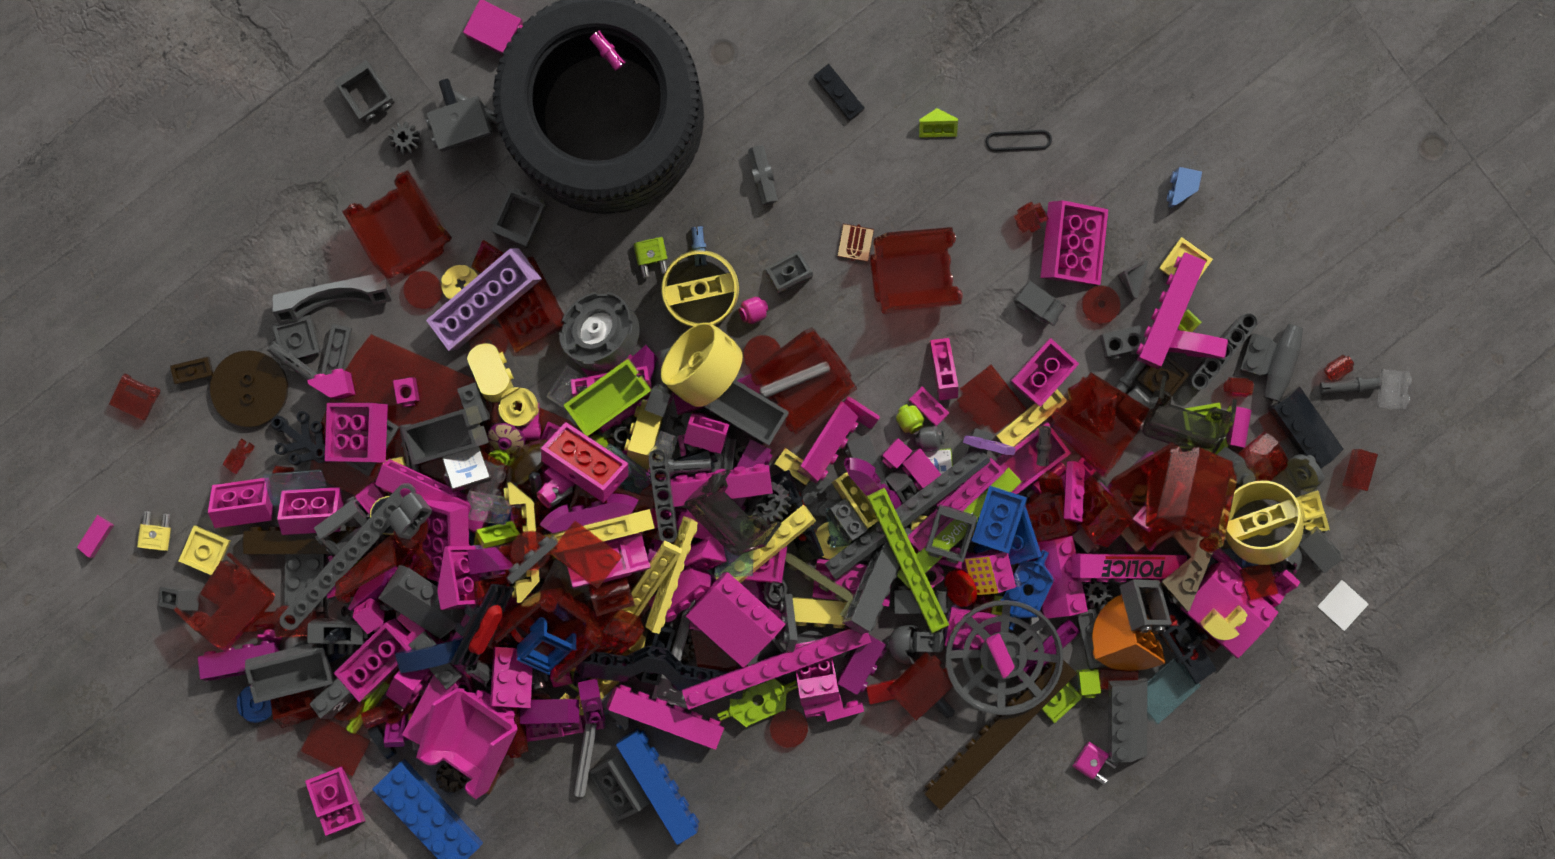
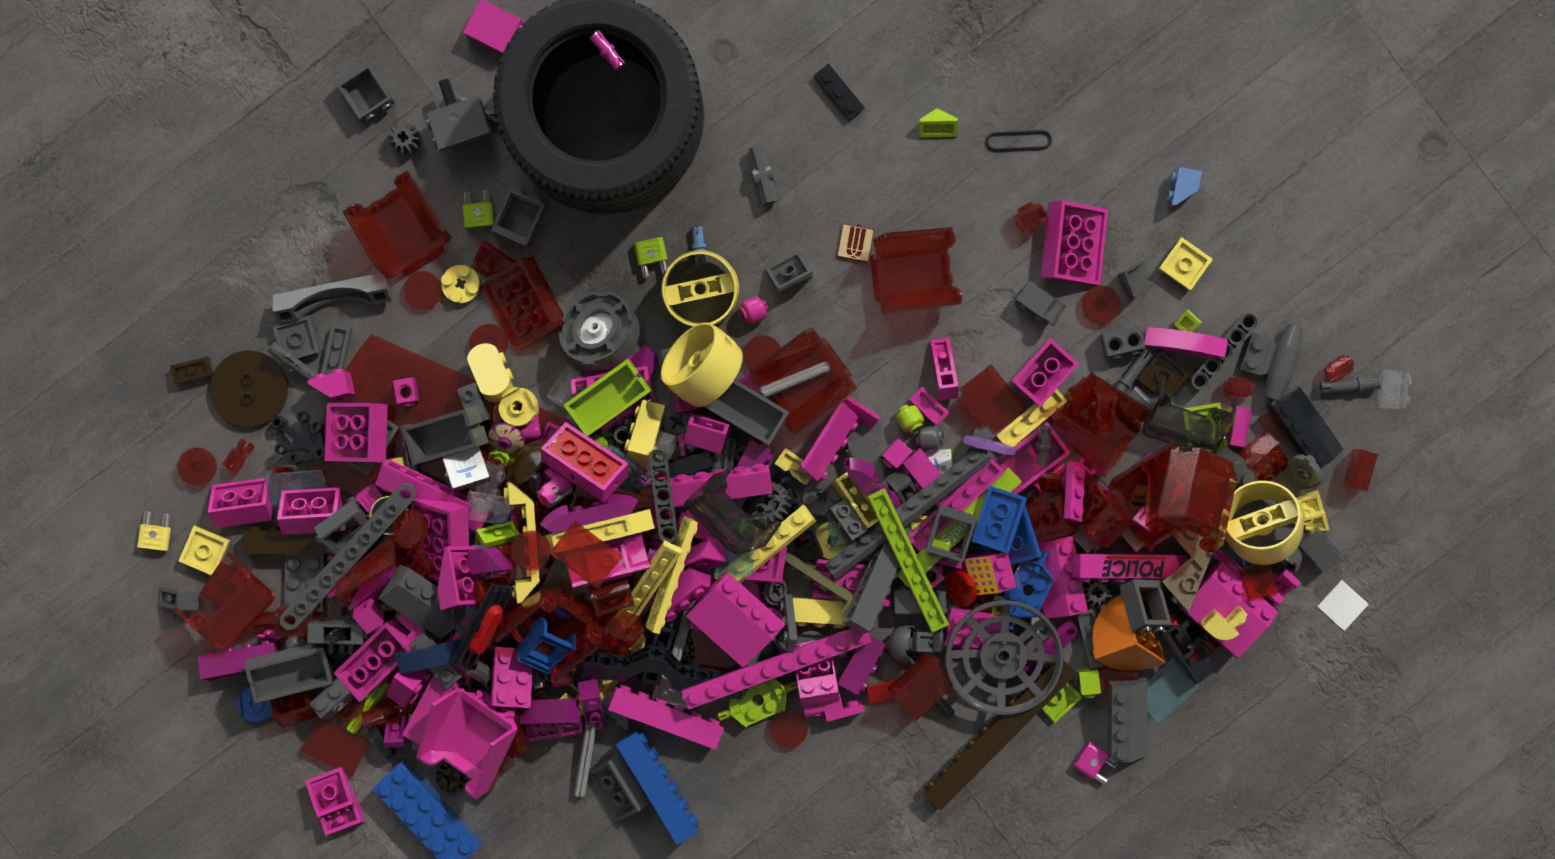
(95, 536): dark pink slope -> none
(132, 403): clear red plate -> none
(187, 466): none -> clear red plate
(410, 515): dark grey brick -> none
(478, 214): none -> lime piece
(483, 299): lavender brick -> none
(531, 558): dark grey plate -> none
(659, 399): dark grey slope -> none
(687, 466): dark grey pin -> none
(1000, 654): dark pink slope -> none
(1171, 310): dark pink brick -> none

